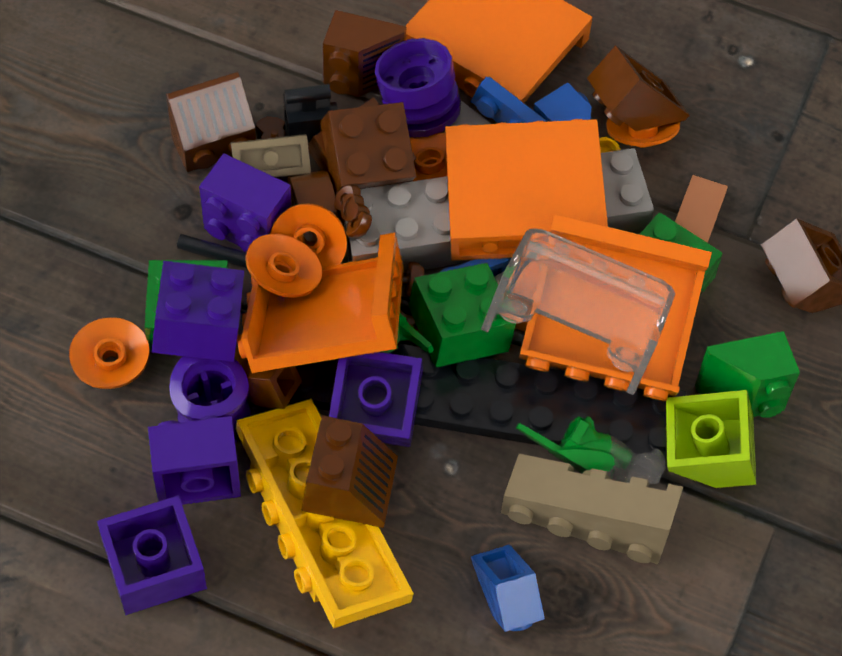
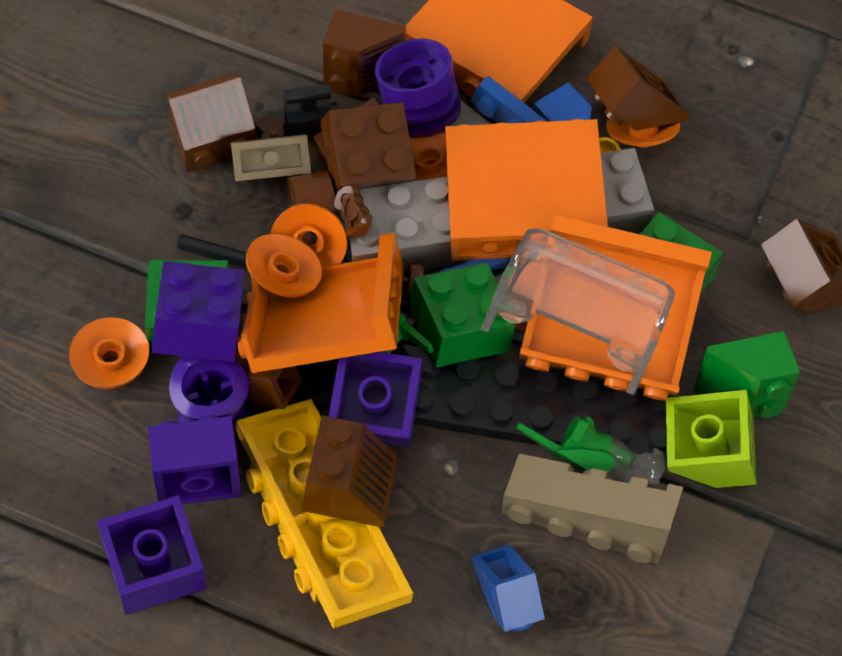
(241, 201): dark purple brick -> none
(701, 206): nougat tile -> none

